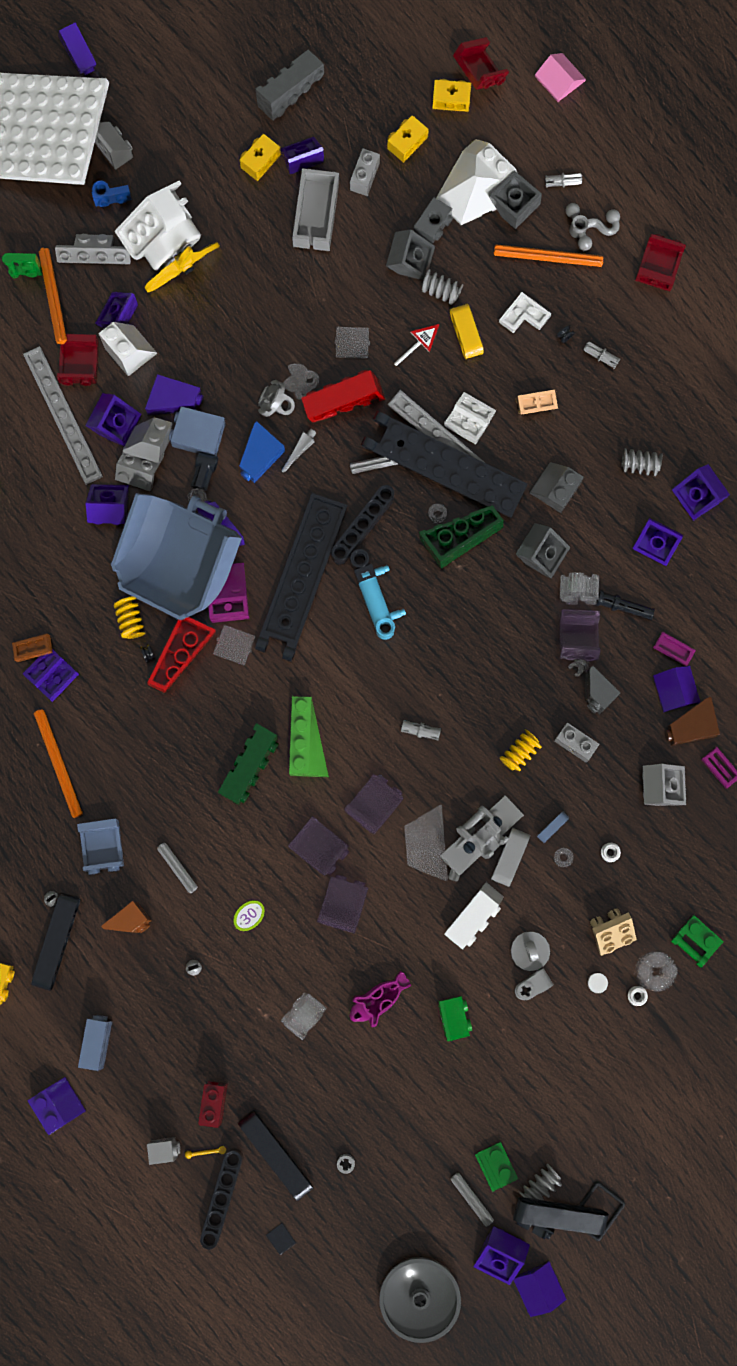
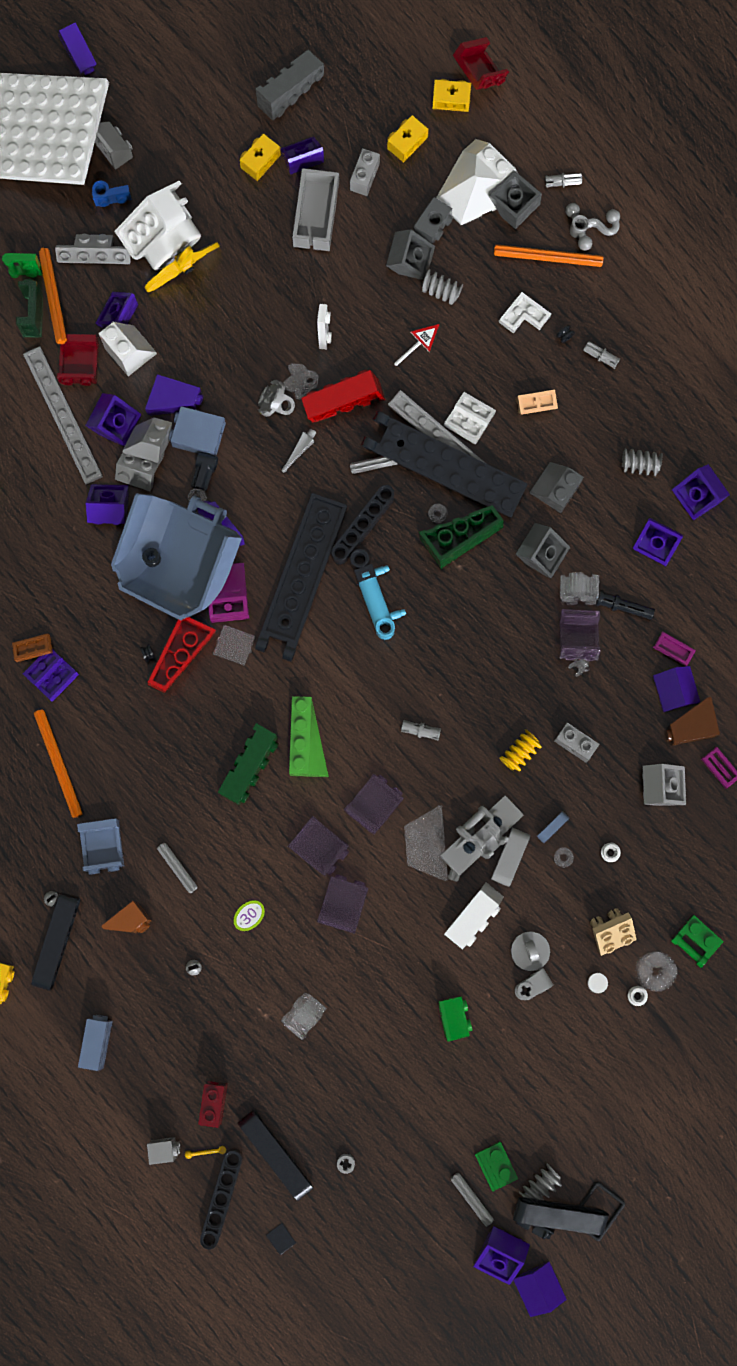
(31, 325): none -> clear green panel
(56, 1105): dark purple slope -> none
(127, 618): yellow piece -> none
(150, 552): none -> black bush
(260, 453): blue slope -> none
(323, 329): none -> white plate
(352, 342): clear piece -> none
(378, 1000): magenta animal -> none
(420, 1300): dark grey dish -> none
(466, 331): yellow beam -> none
(559, 76): bright pink slope -> none
(599, 691): dark grey slope -> none
(660, 262): dark red panel -> none

